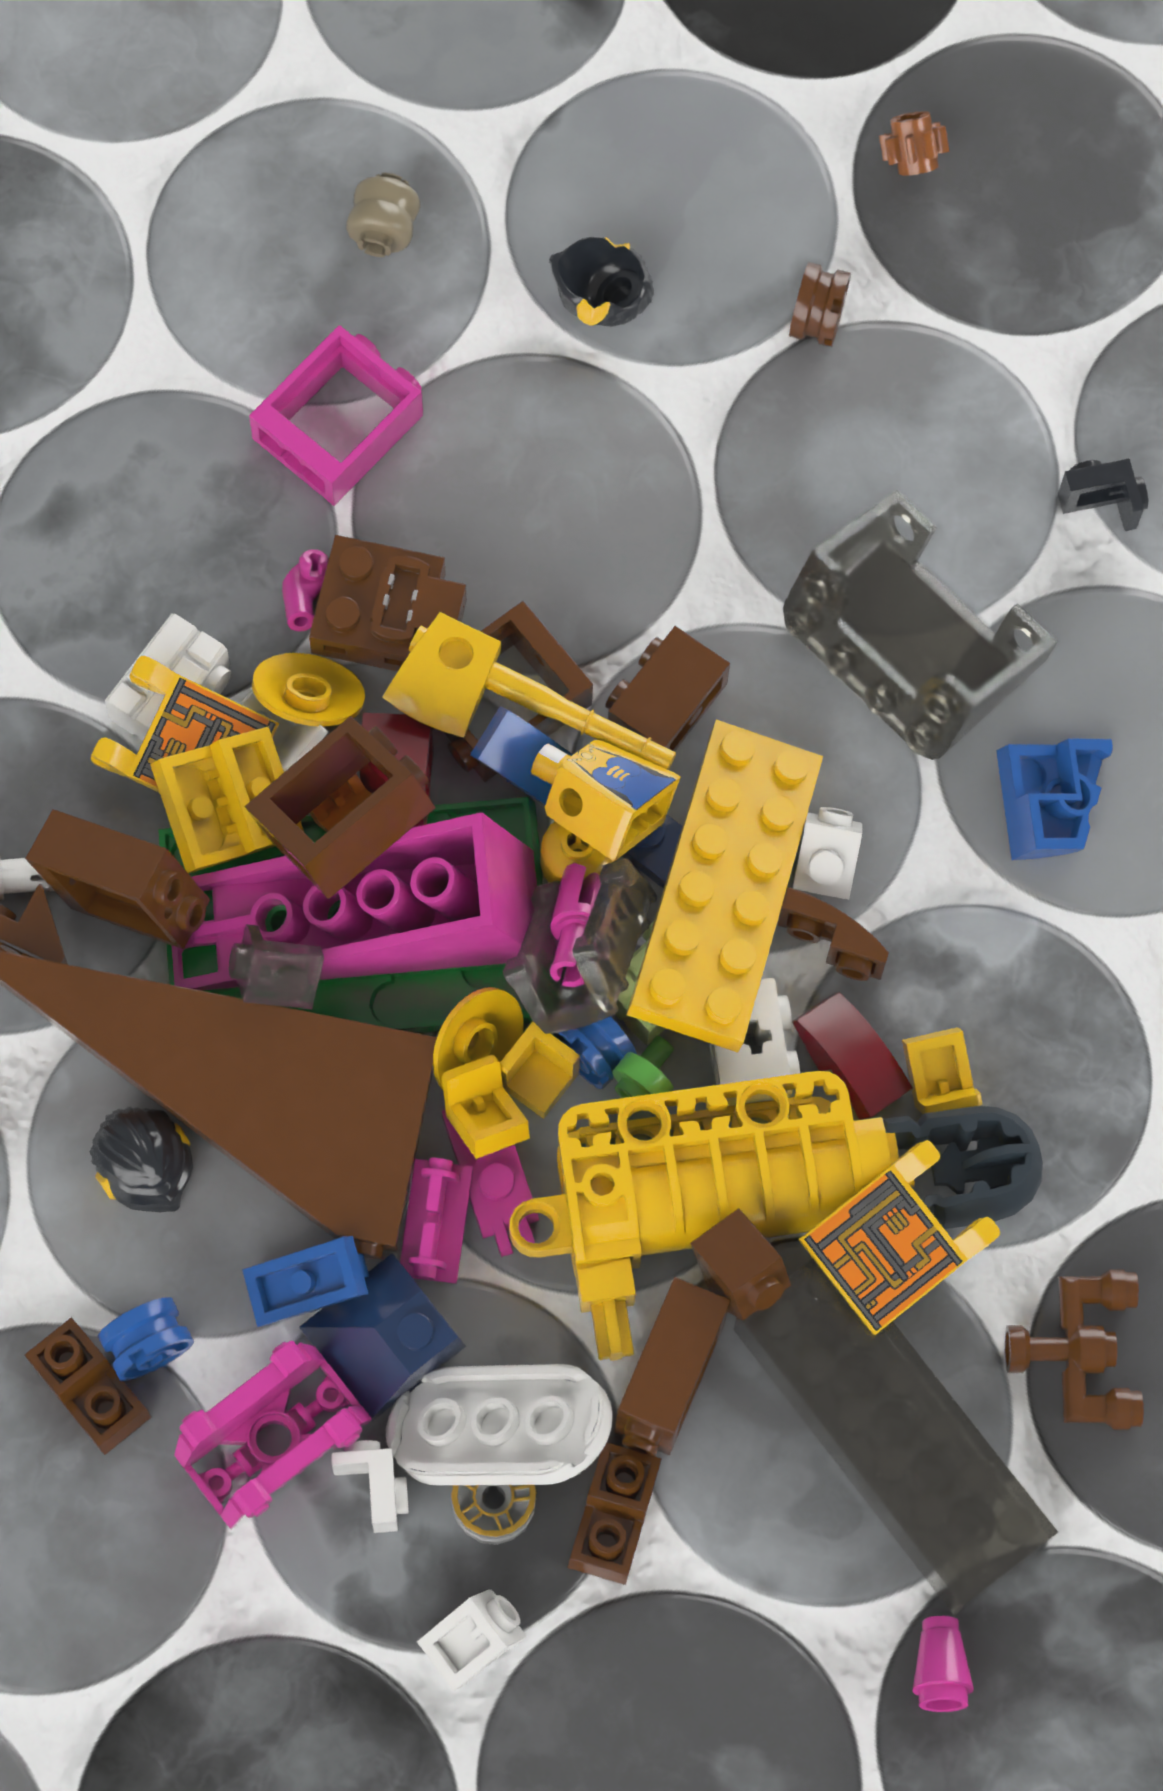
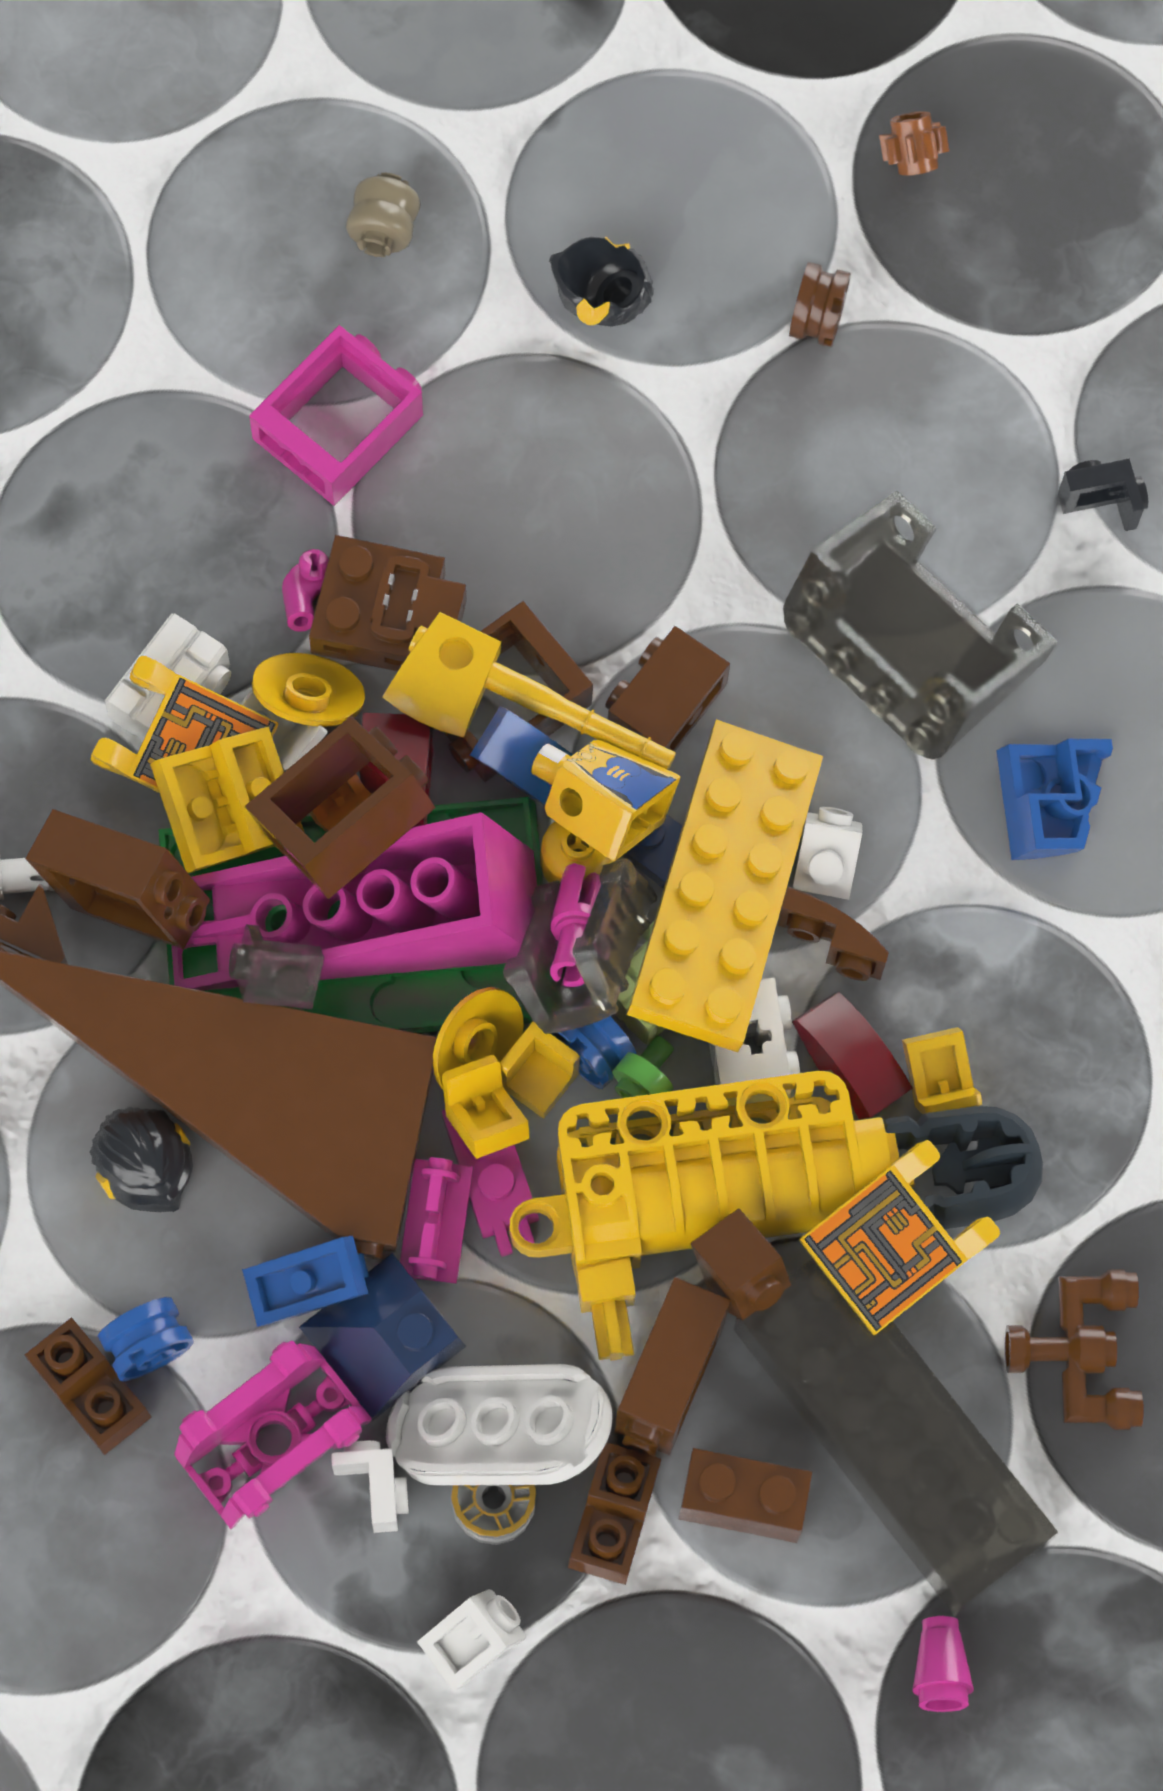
(745, 1495): none -> reddish brown brick

